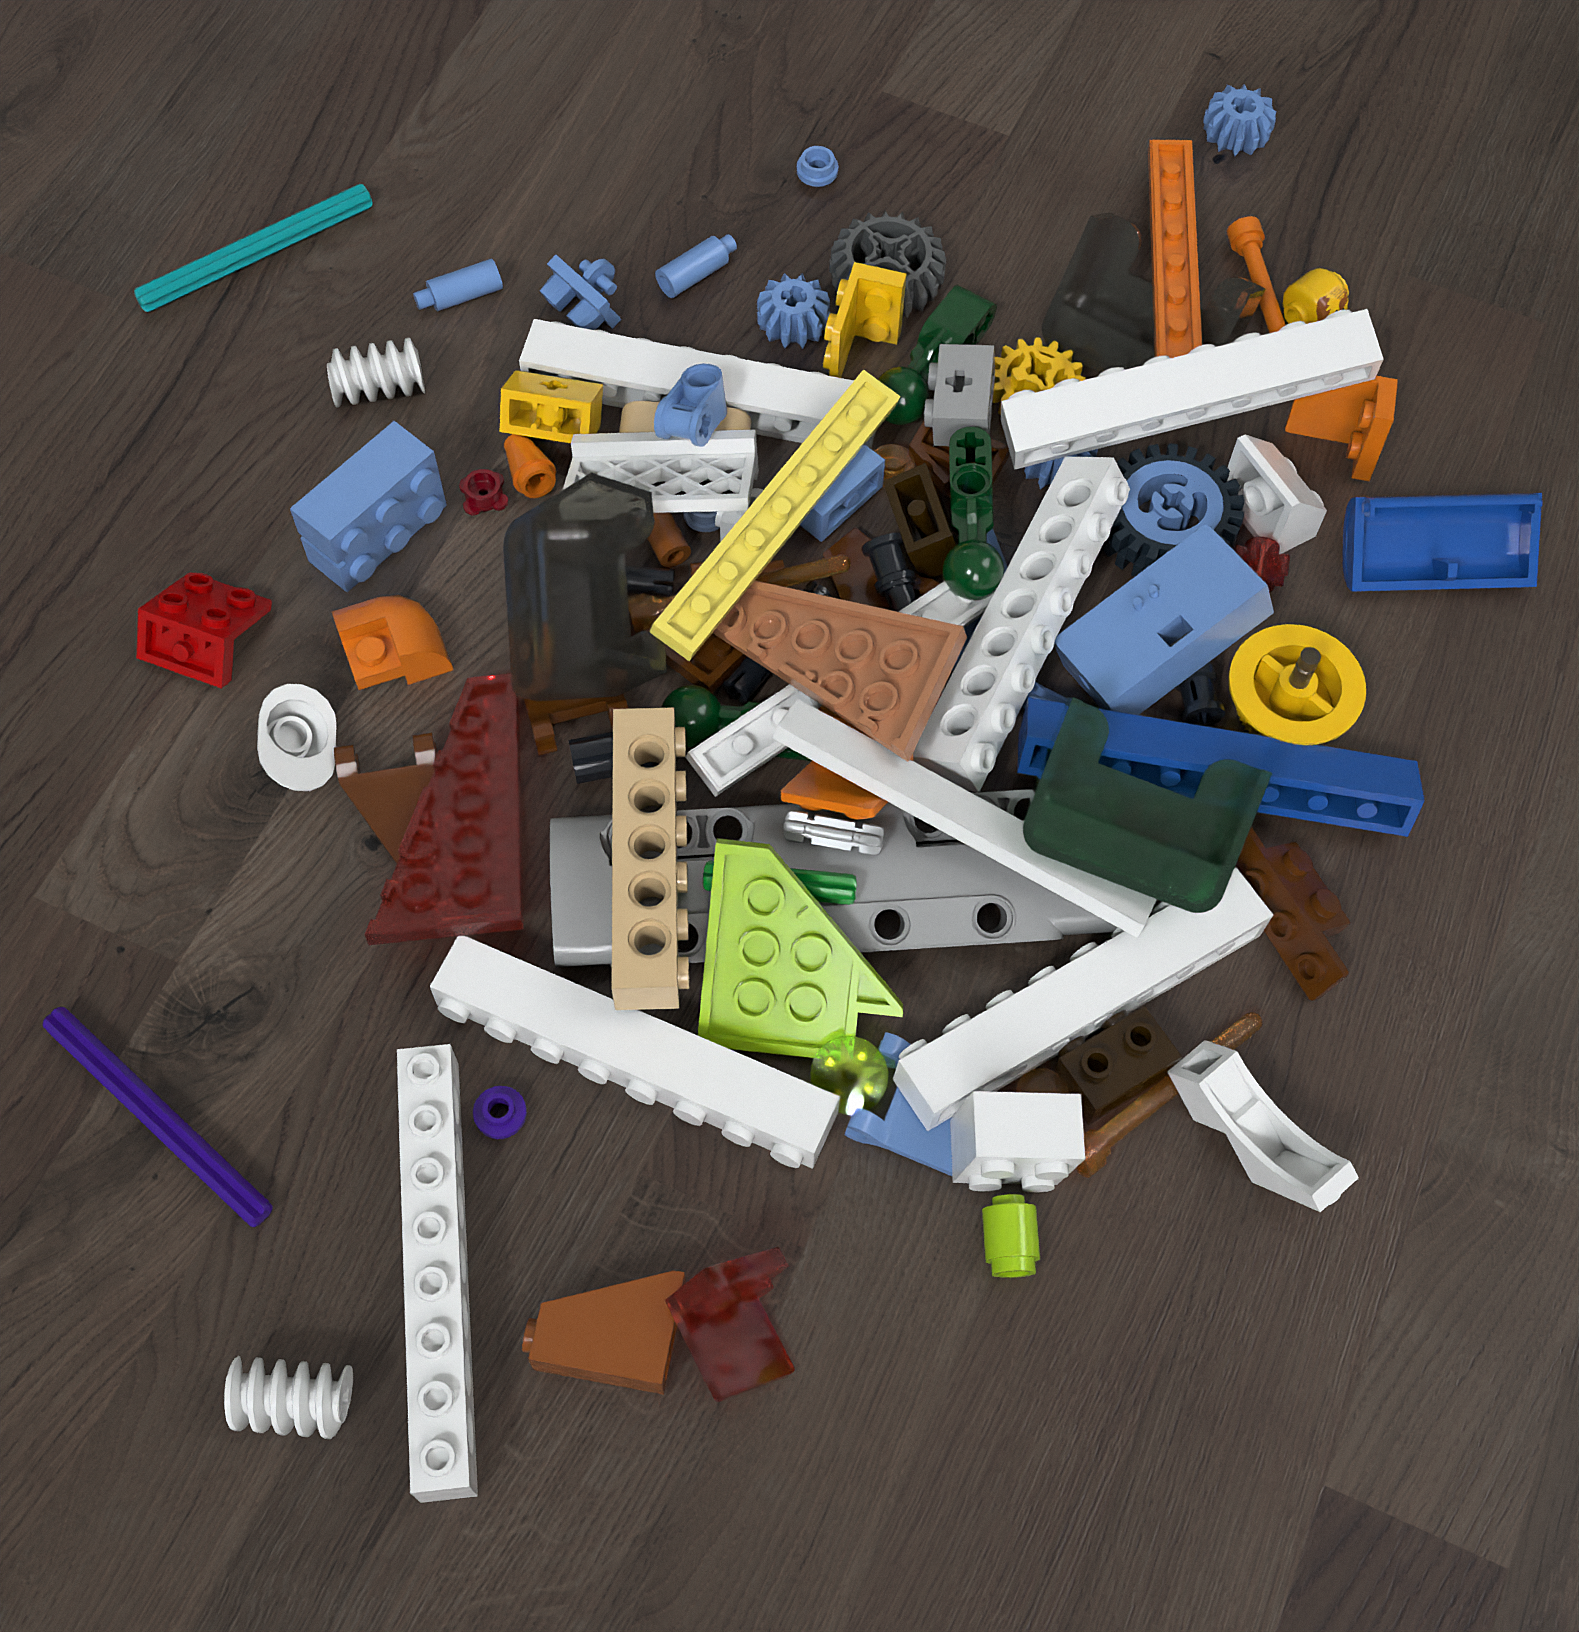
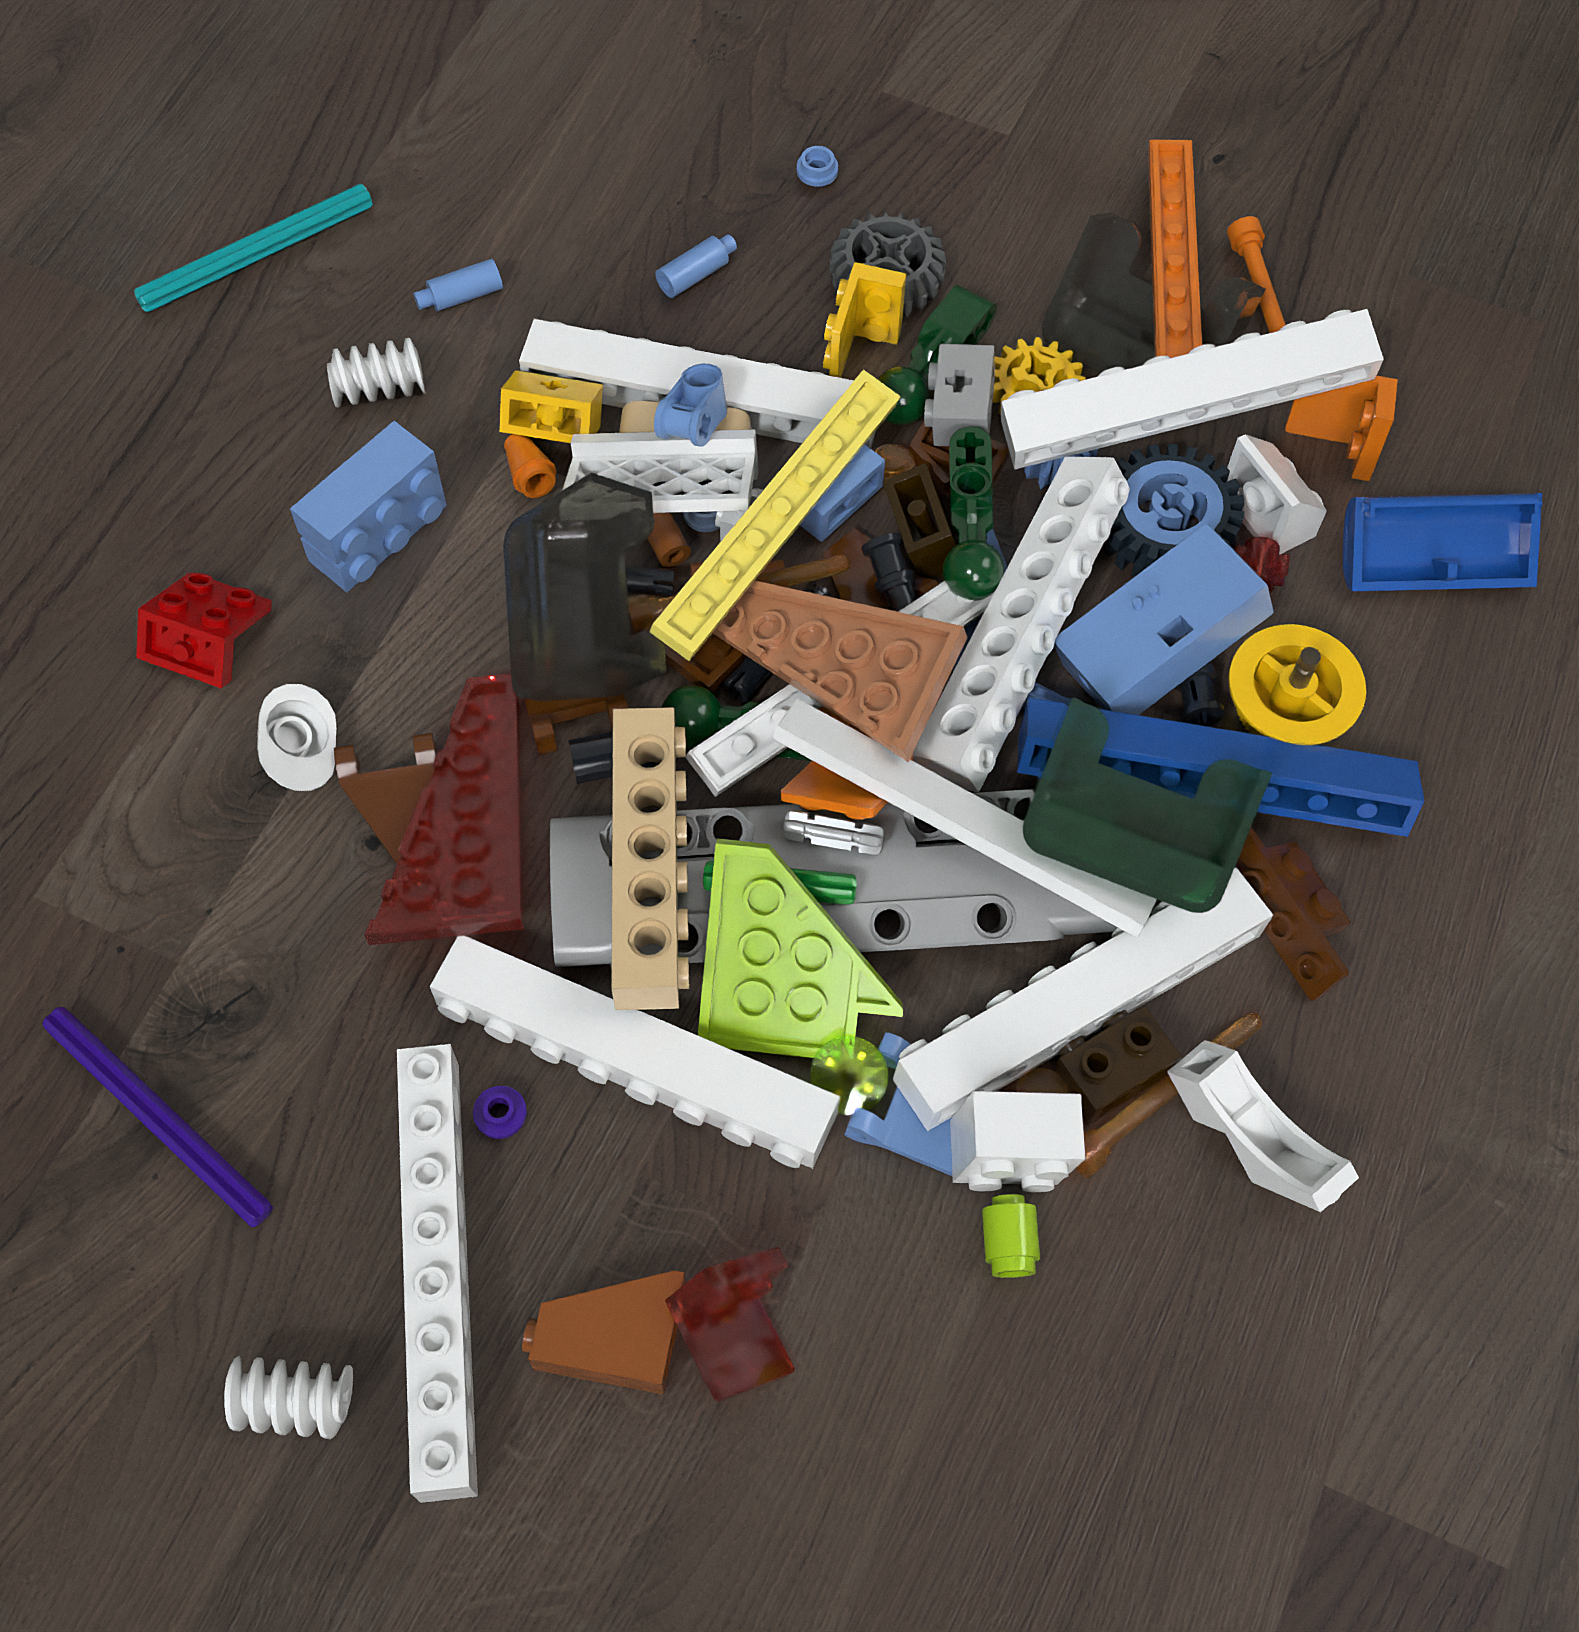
(391, 640): orange brick -> none
(481, 482): dark red plate -> none
(567, 284): medium blue hips -> none
(793, 310): medium blue gear -> none
(1239, 120): medium blue gear -> none
(1315, 296): yellow head -> none

